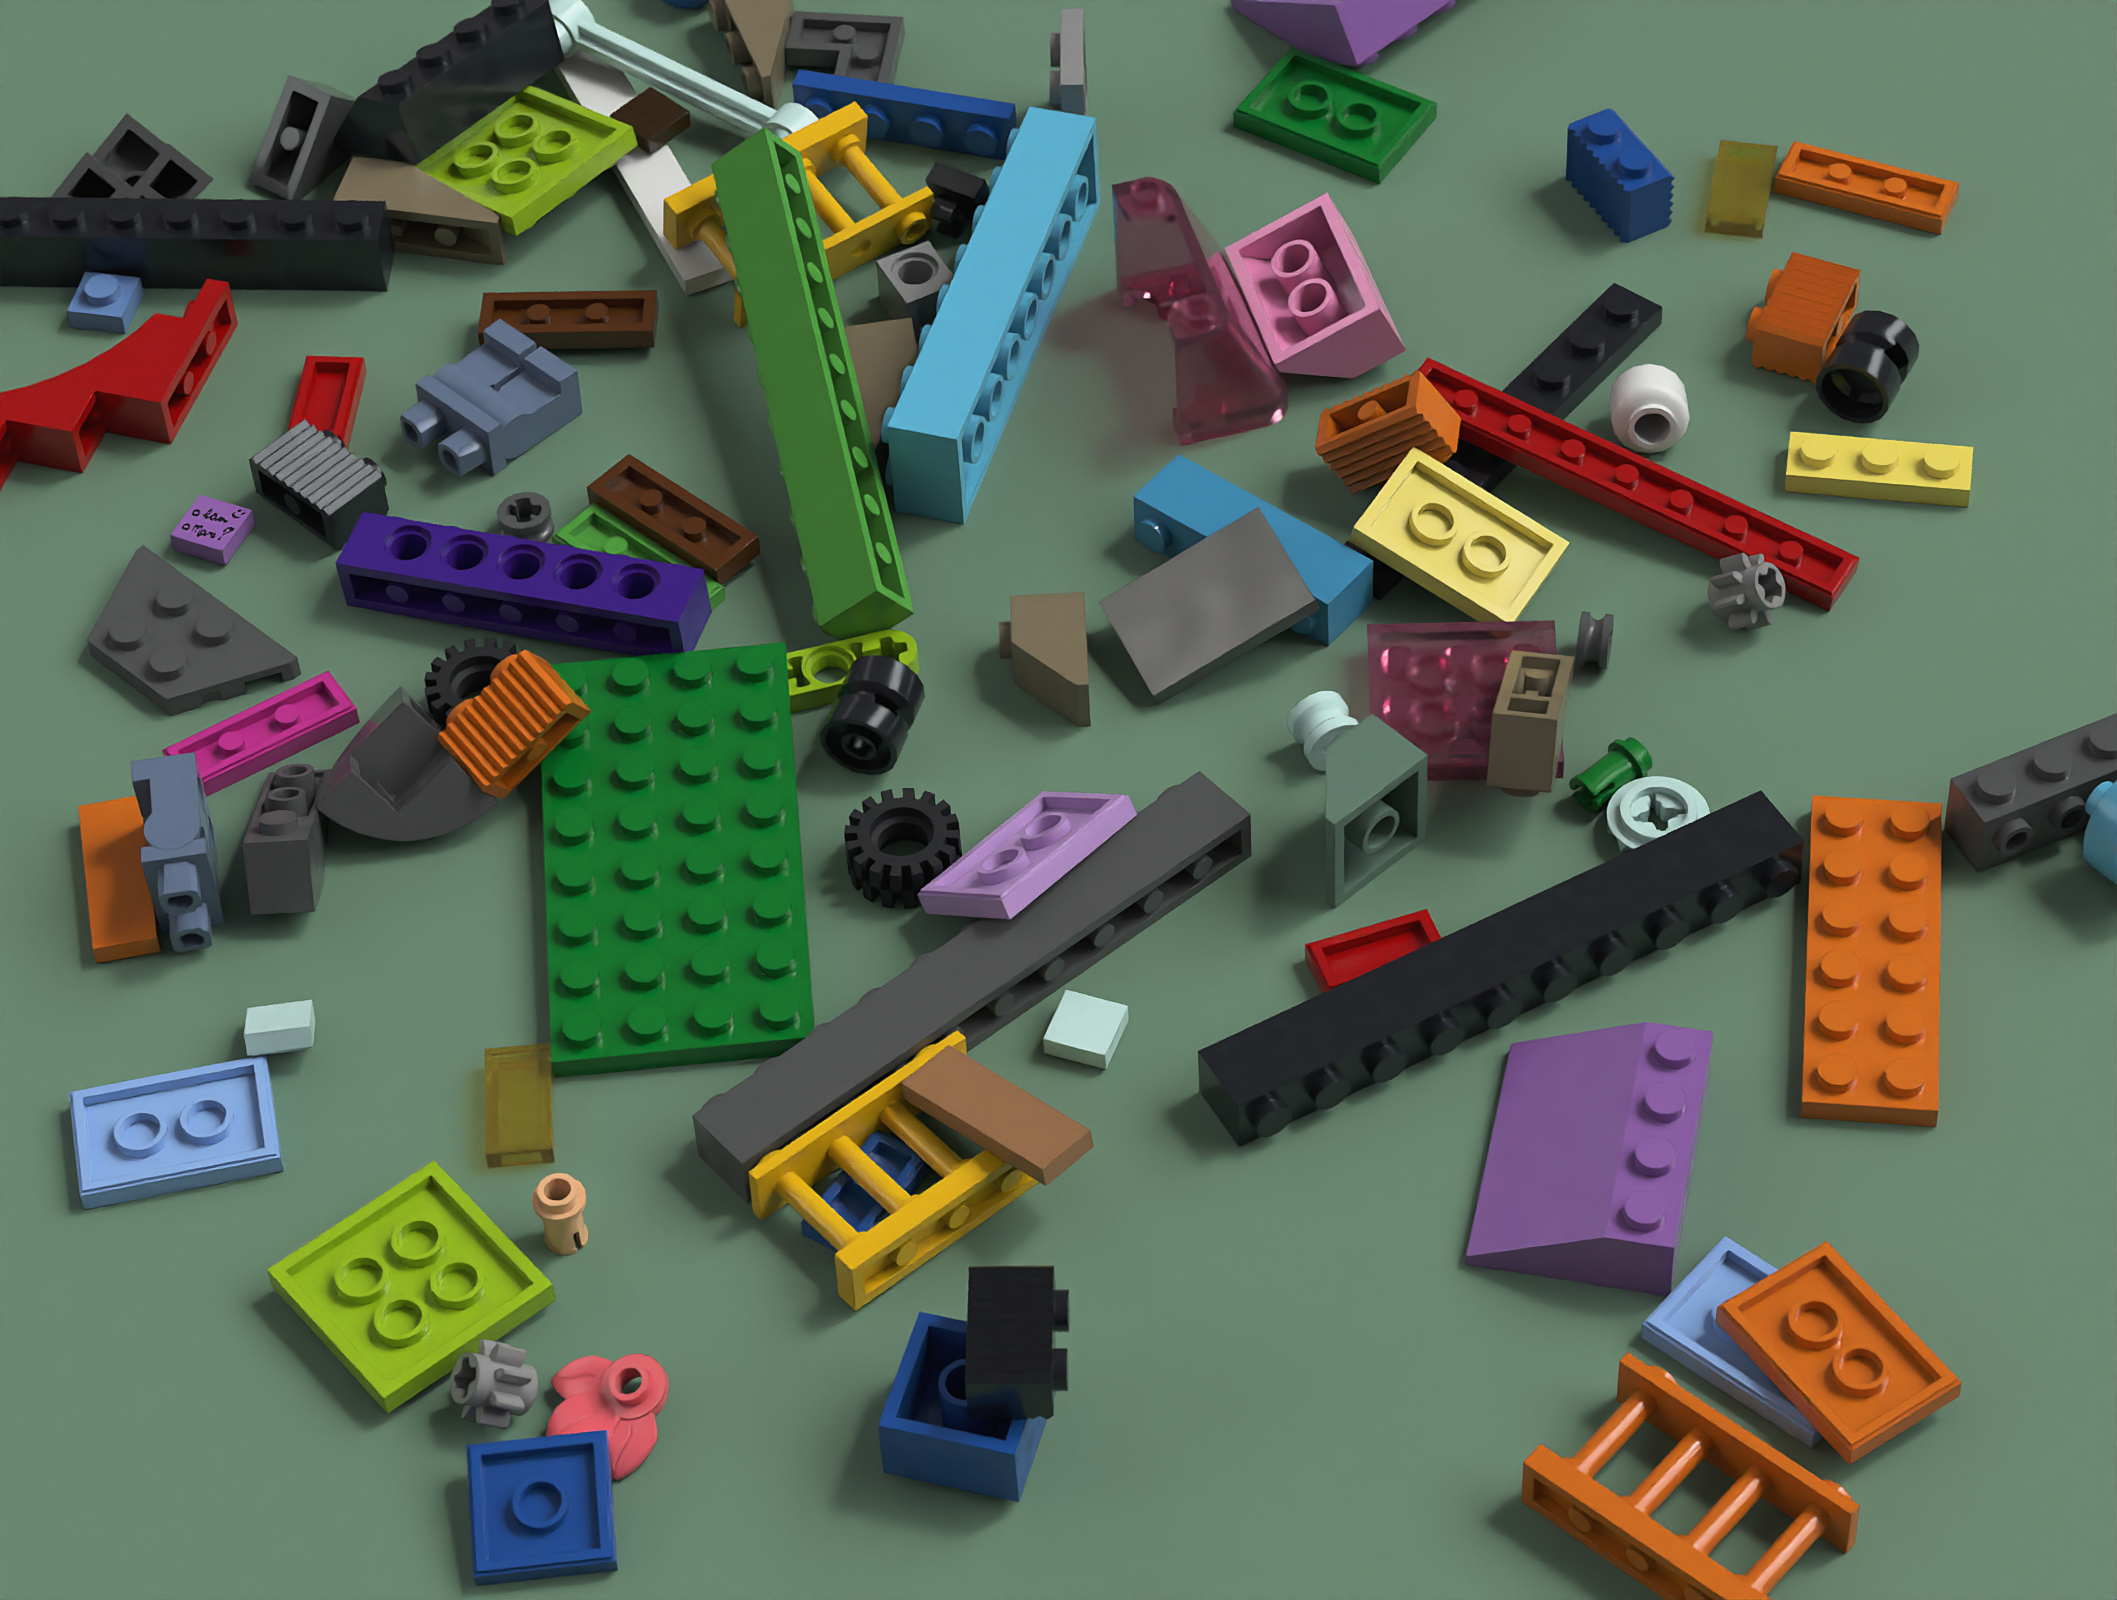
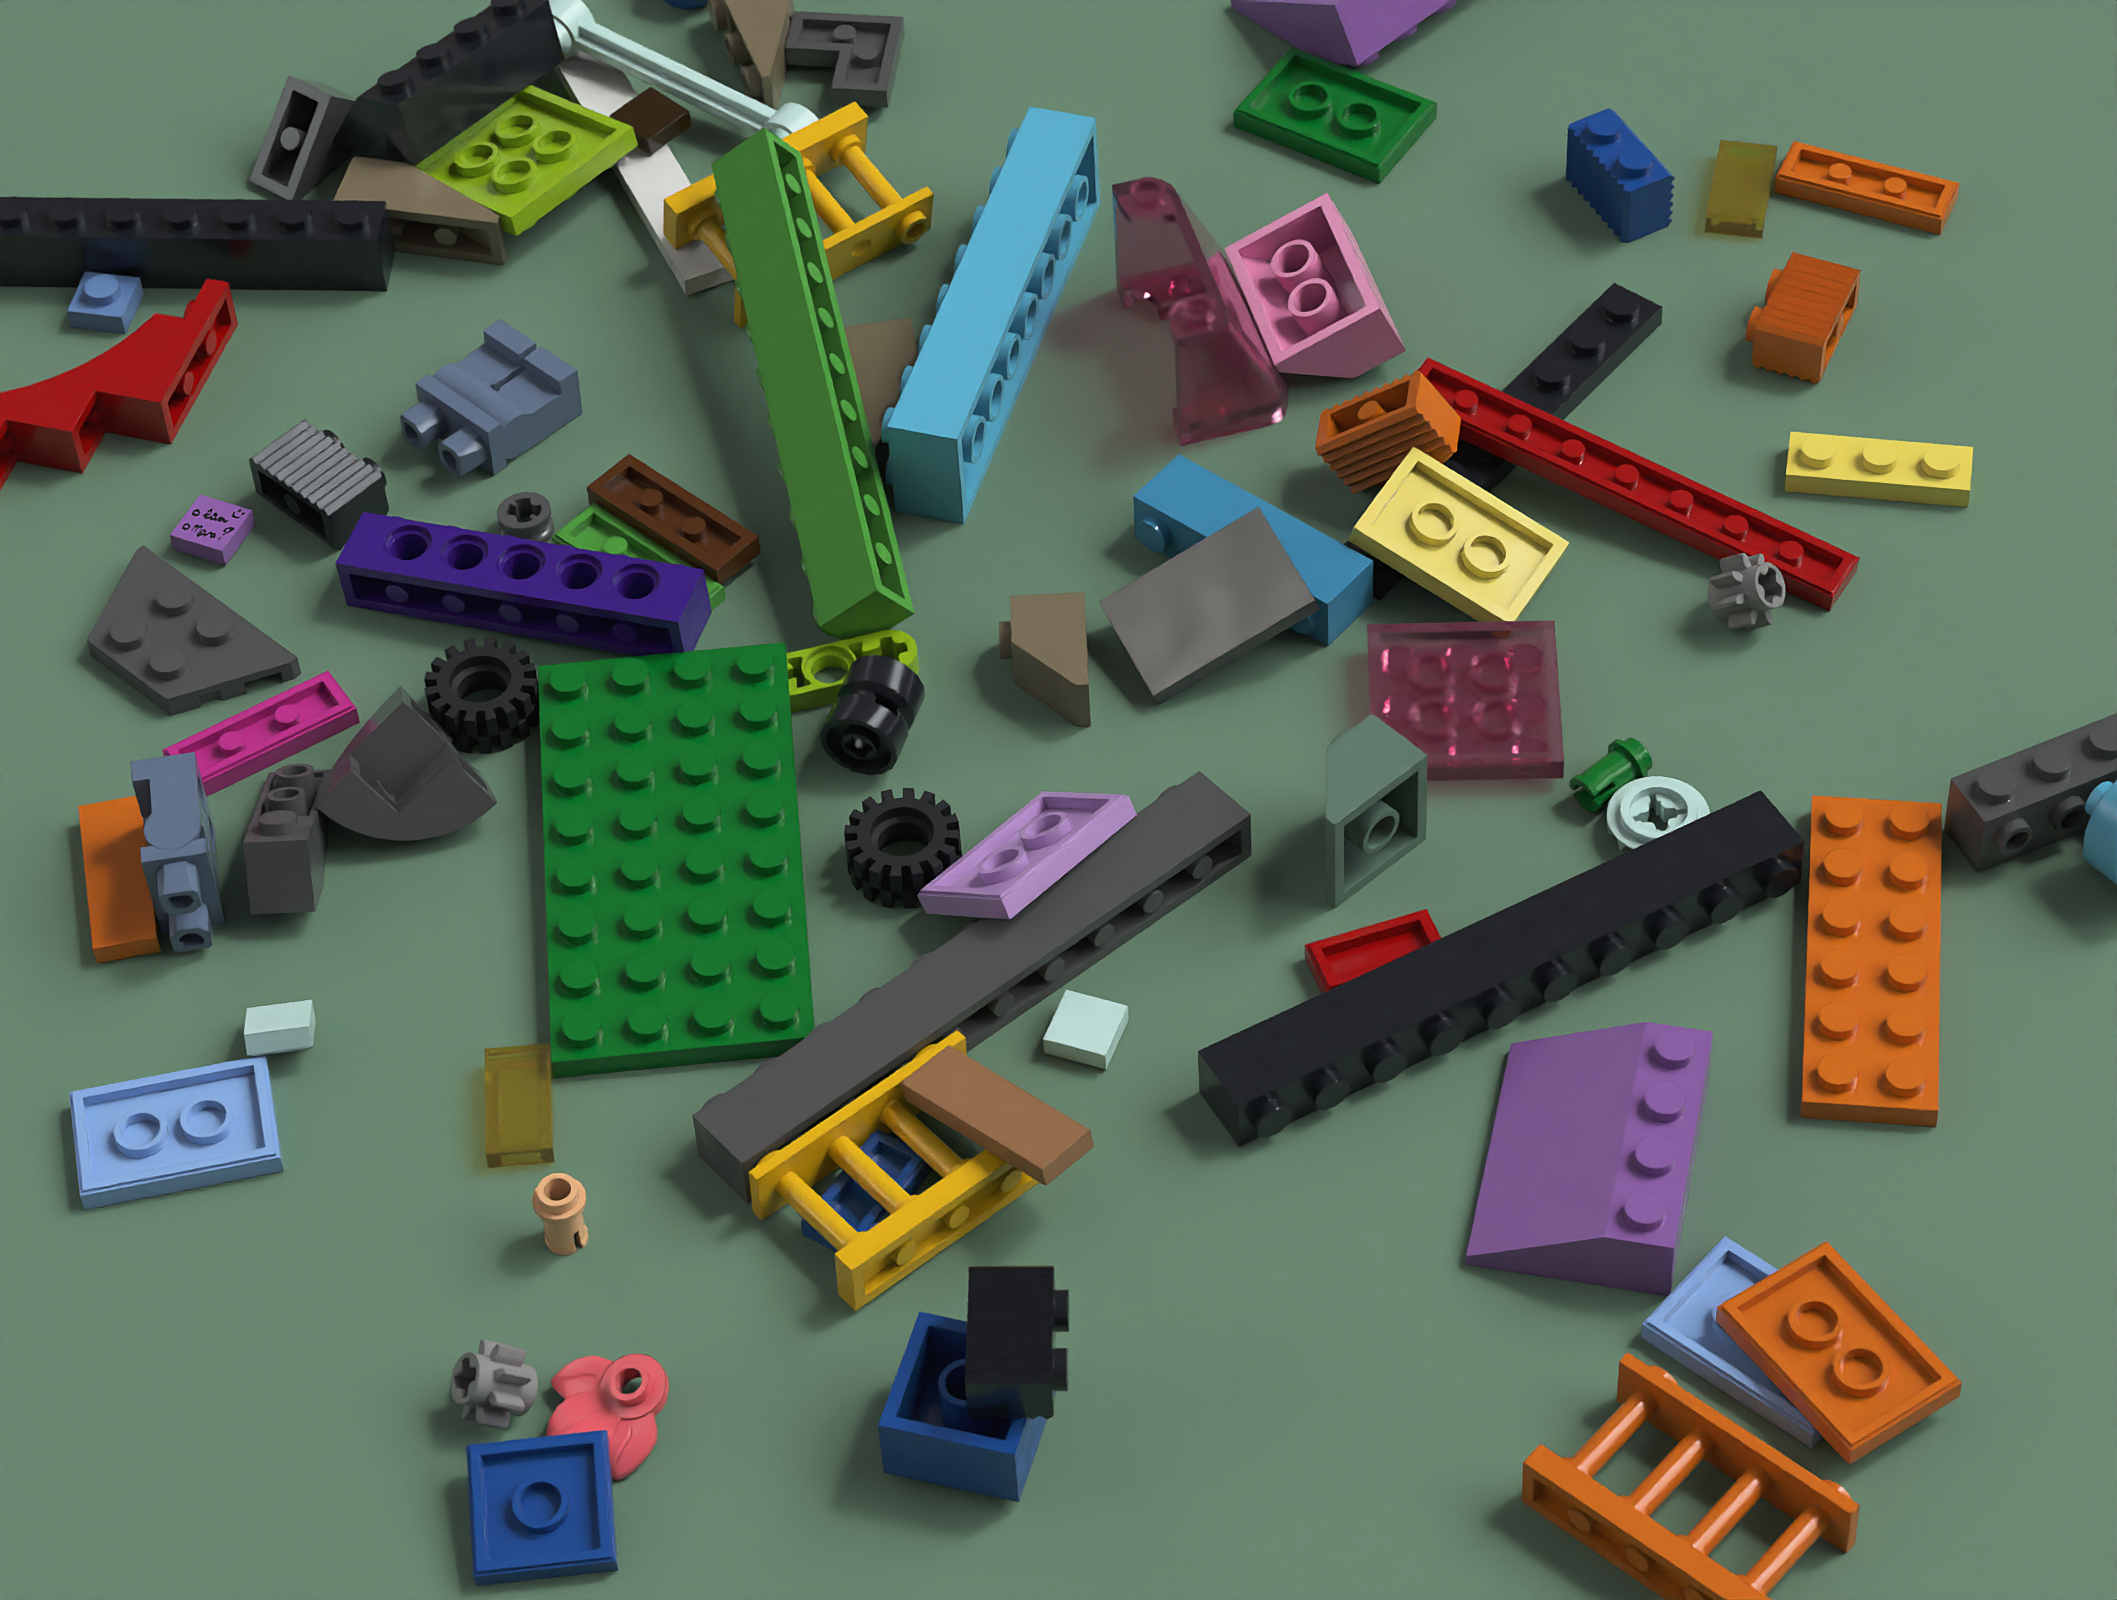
(134, 165): dark grey brick -> none
(330, 394): red tile -> none
(411, 1285): lime plate -> none
(512, 723): orange brick -> none
(576, 317): reddish brown plate -> none
(911, 284): light grey brick -> none
(912, 113): blue plate -> none
(955, 198): black tile -> none
(1067, 50): light grey plate -> none
(1317, 722): light aqua wheel -> none
(1529, 723): dark tan slope -> none
(1594, 640): dark grey bush -> none
(1649, 408): white head -> none
(1867, 366): black wheel -> none

